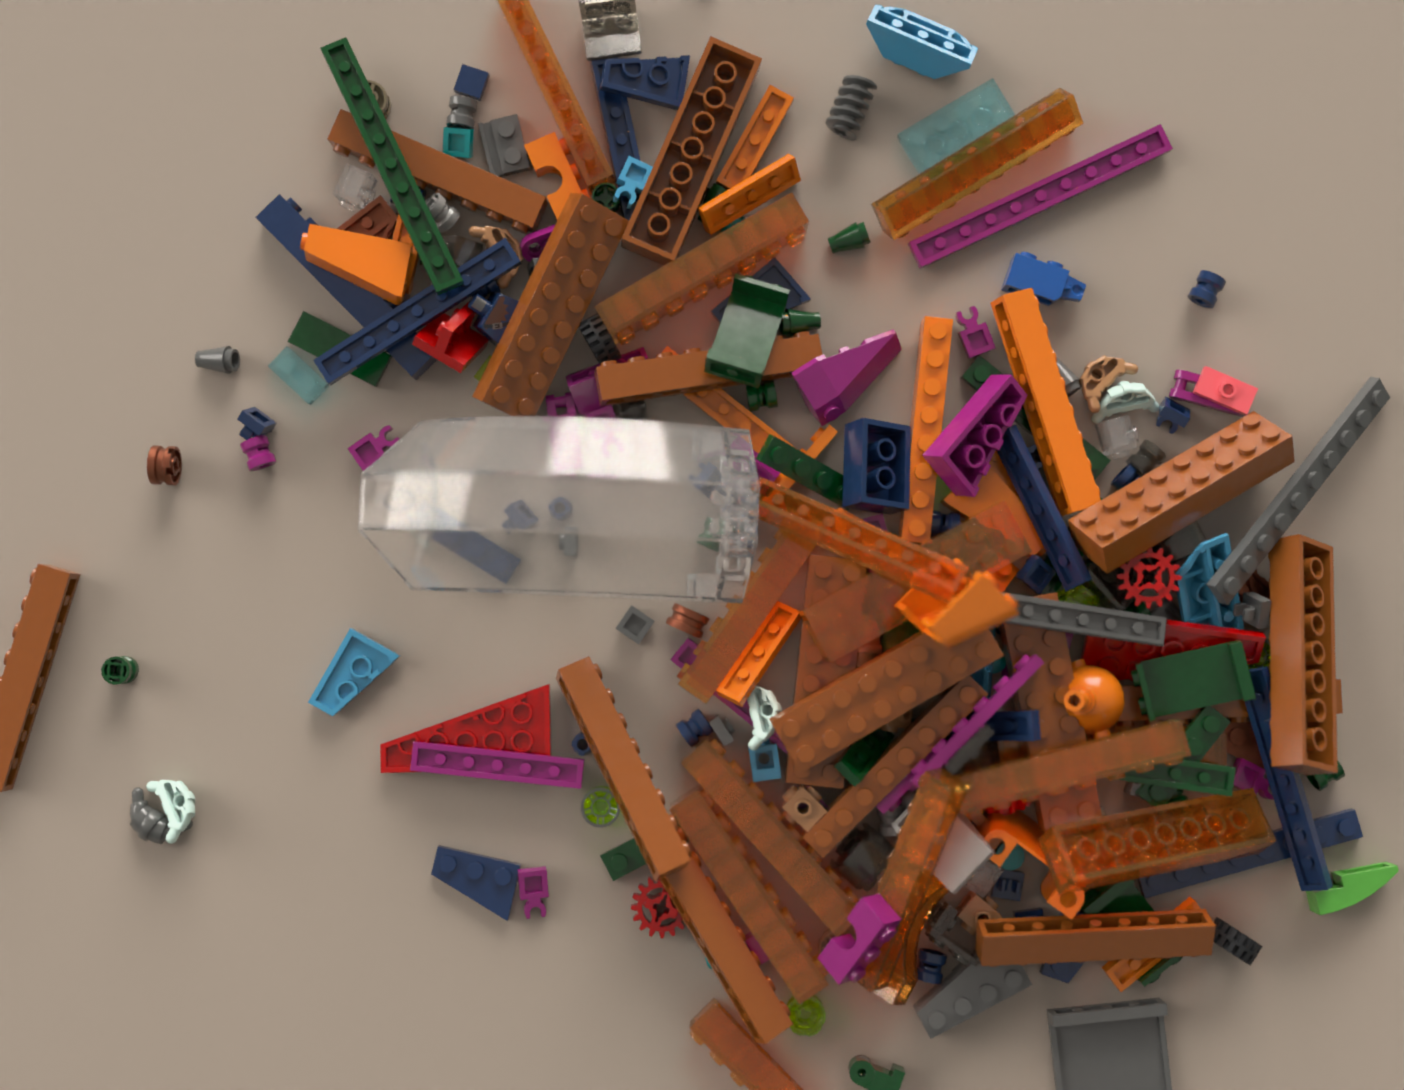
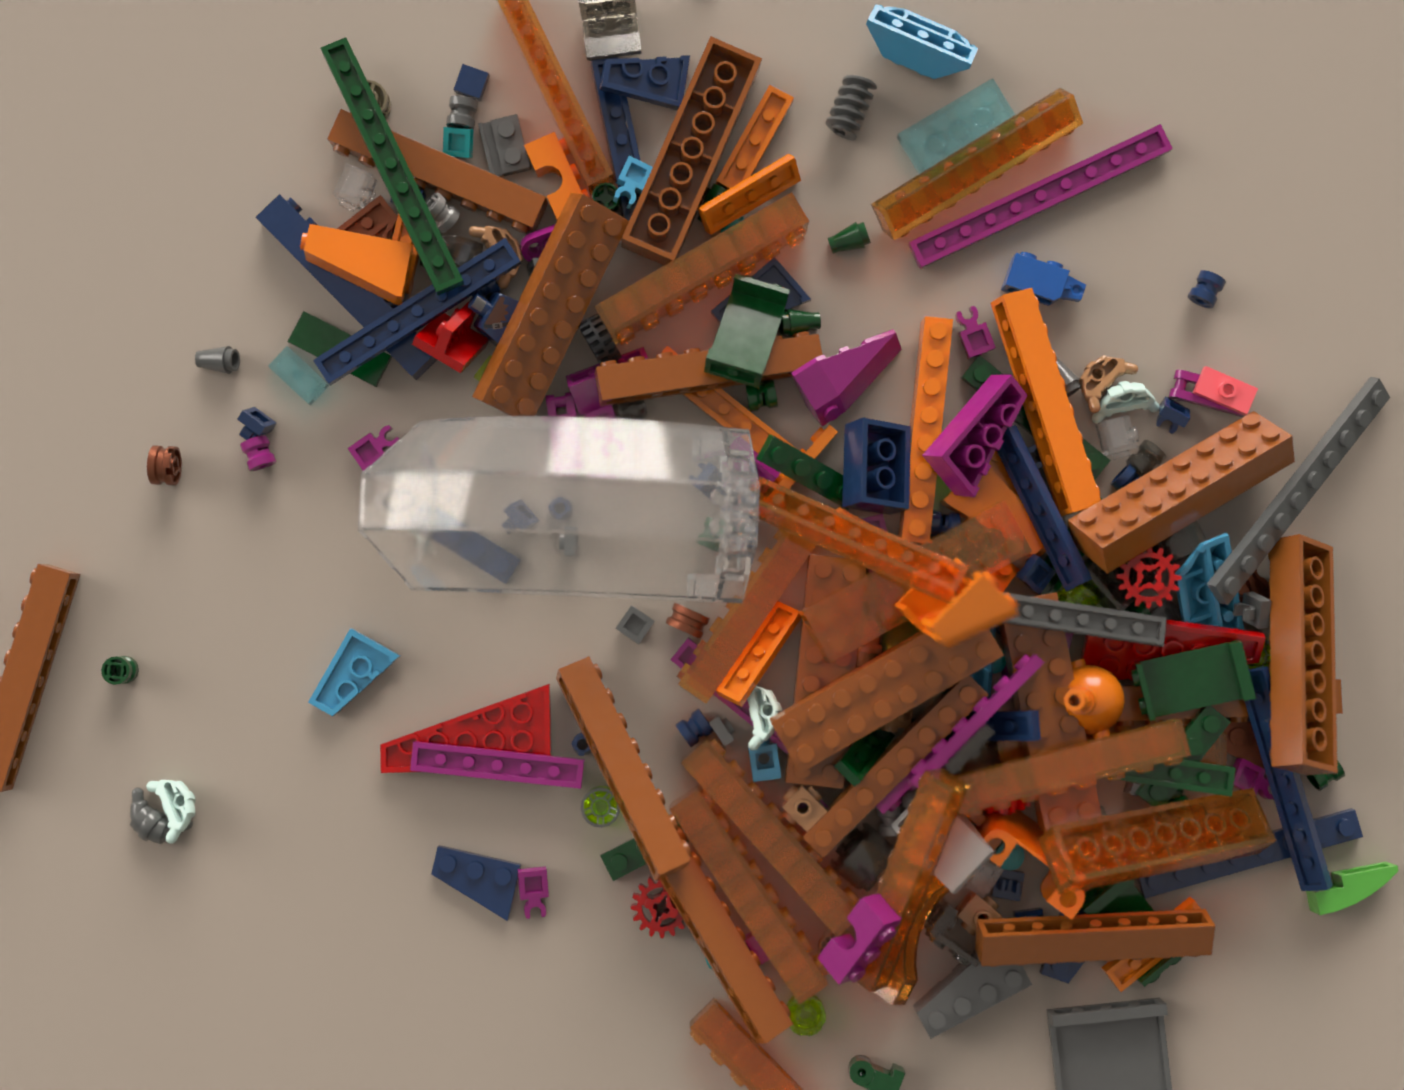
(931, 965): dark blue wheel -> none
(1235, 942): black tyre -> none

